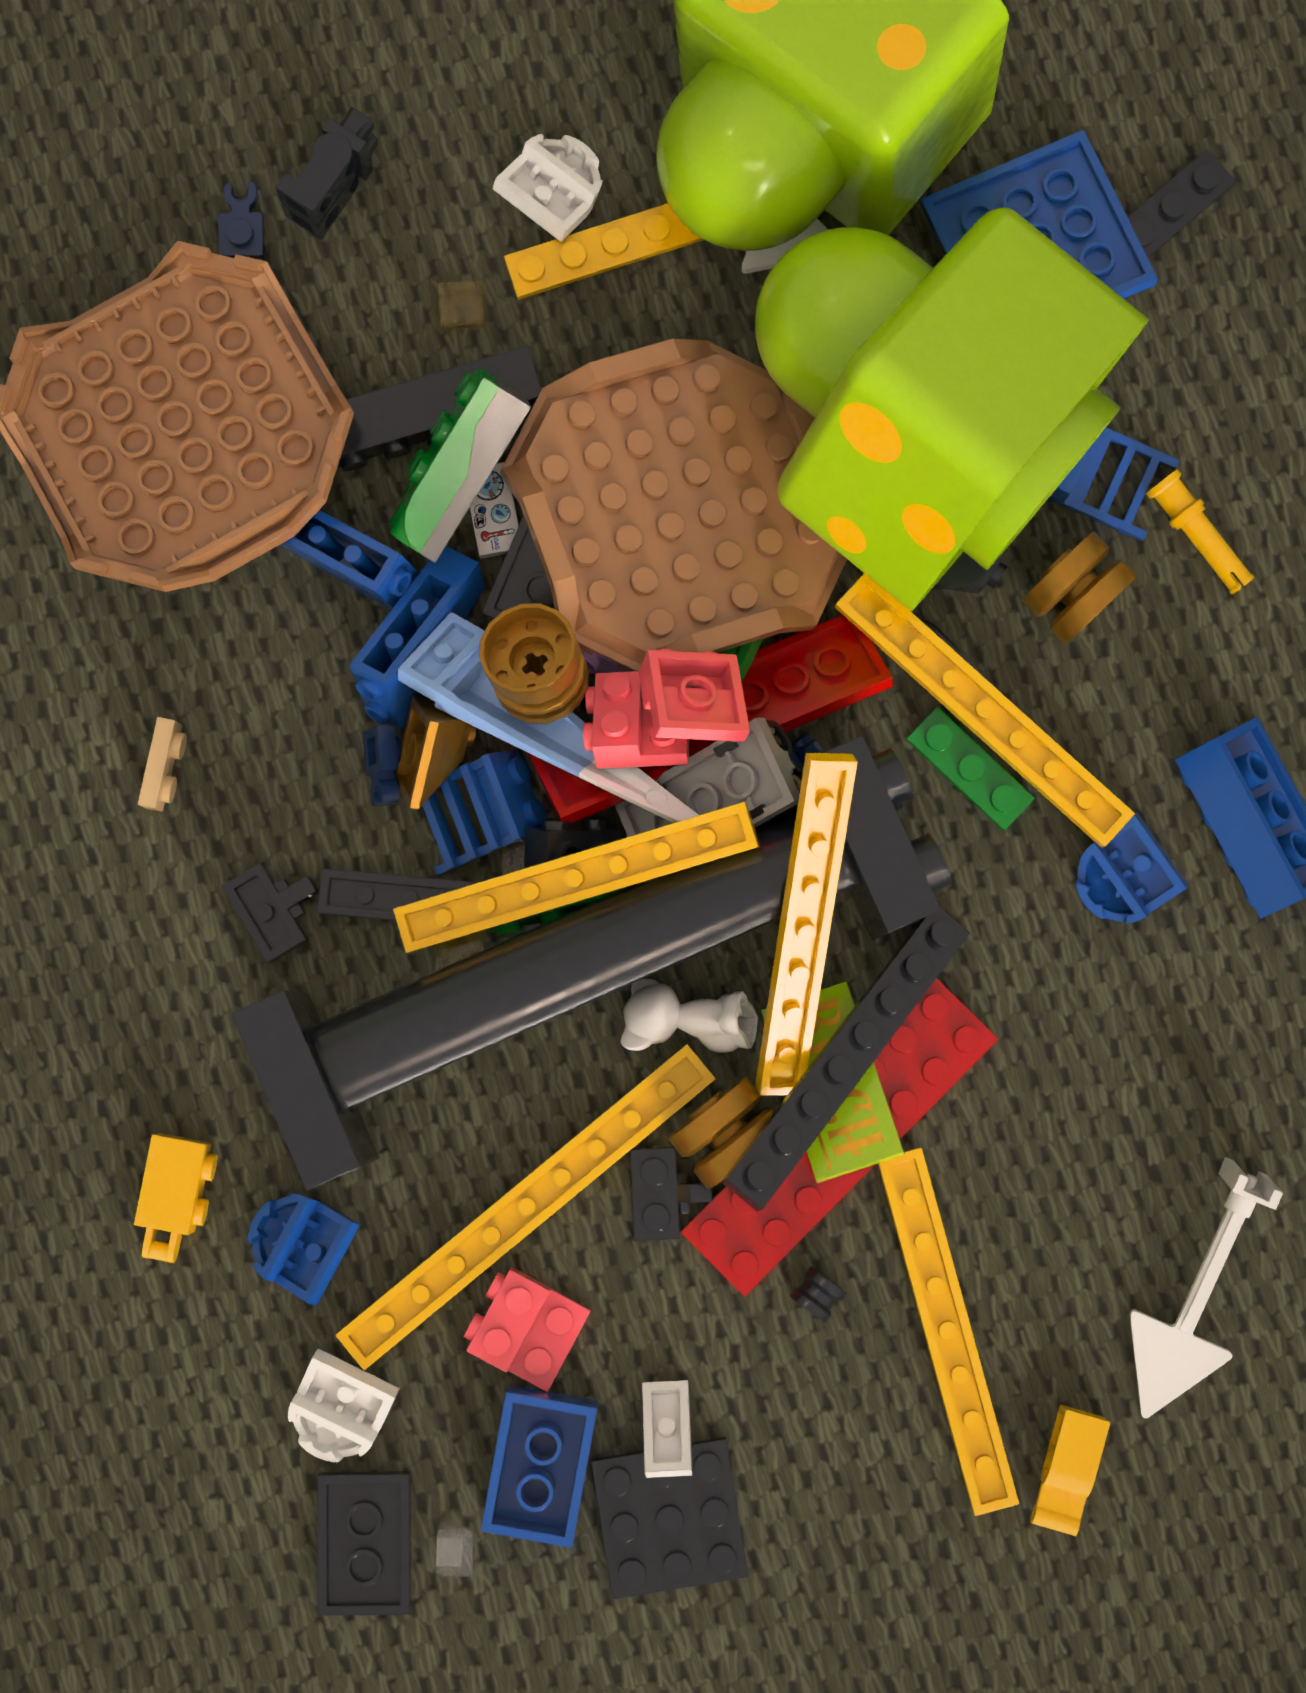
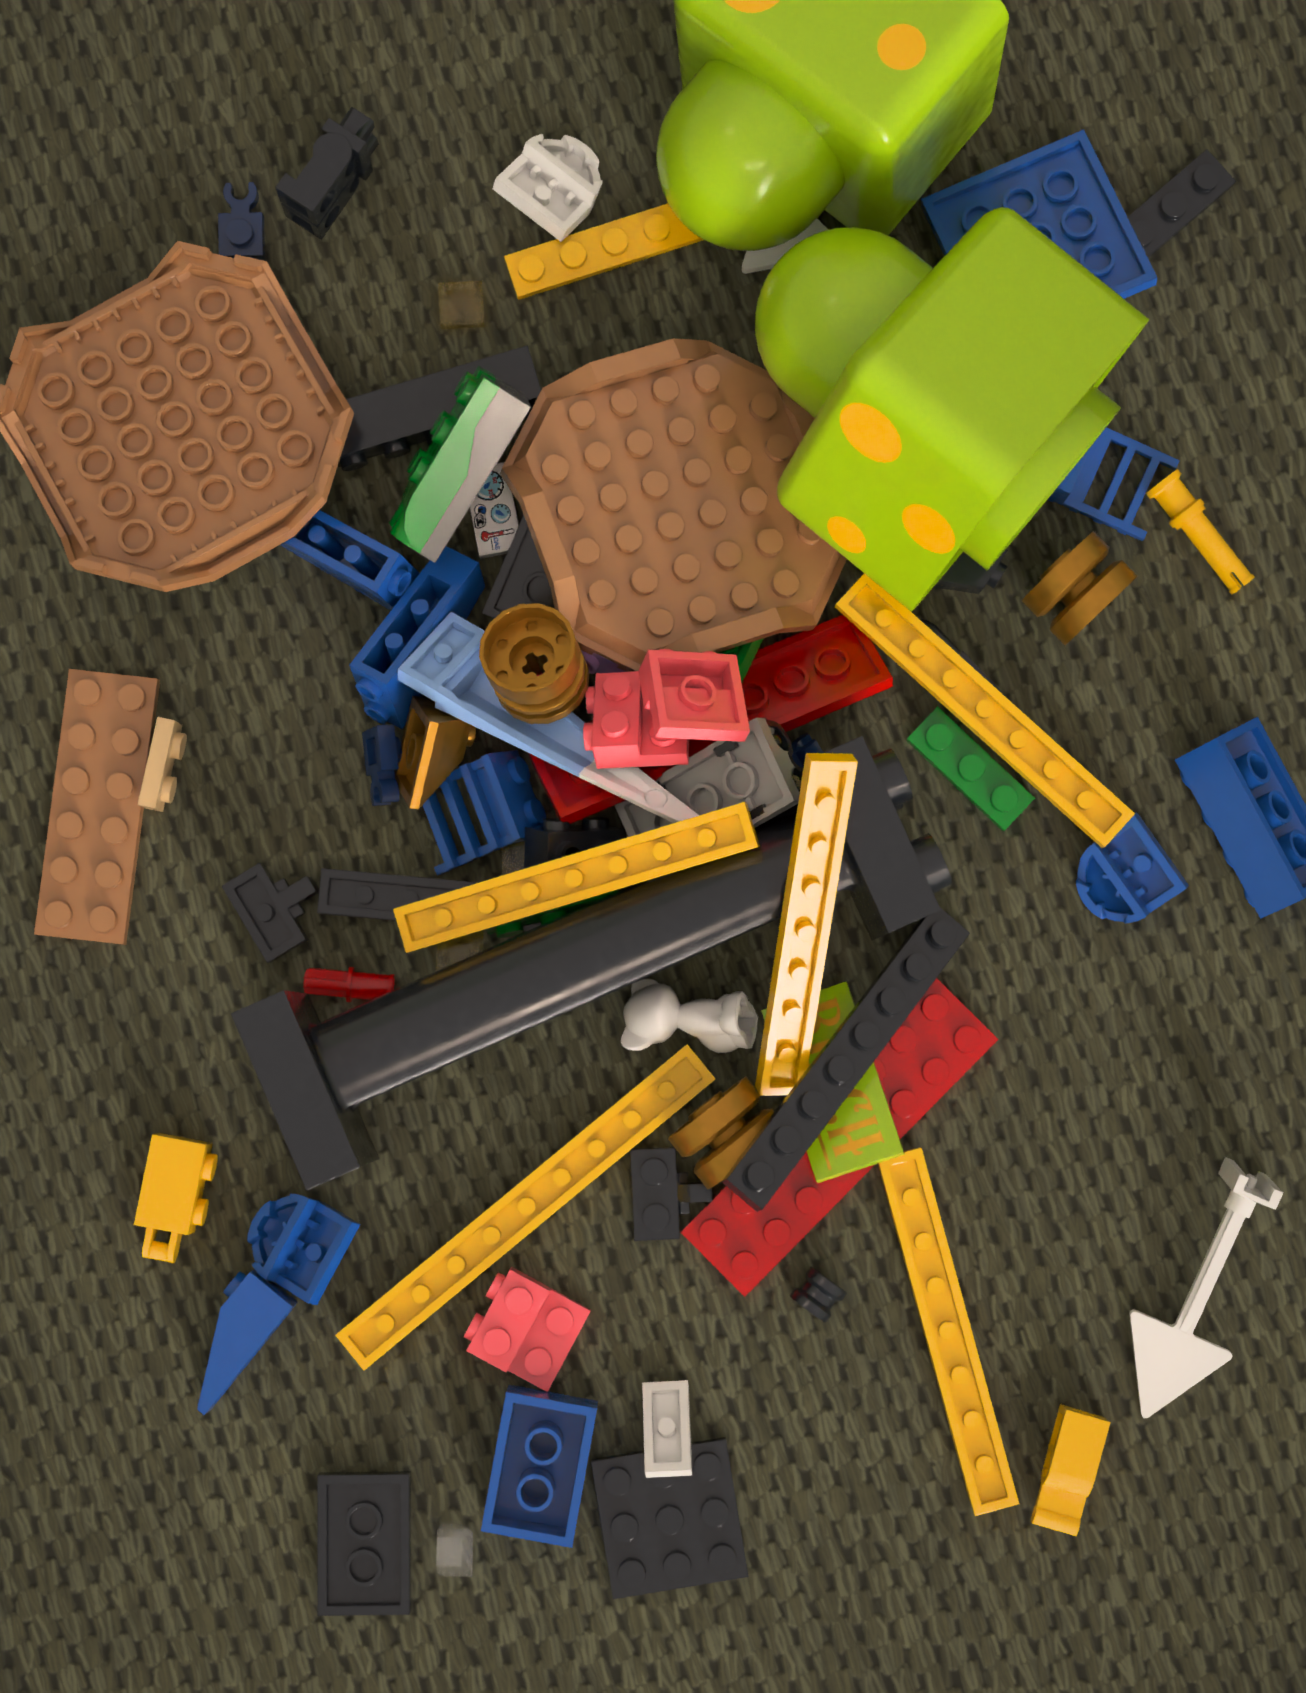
(95, 807): none -> medium nougat plate
(242, 1328): none -> blue slope
(339, 1408): white slope -> none
(347, 983): none -> red axle

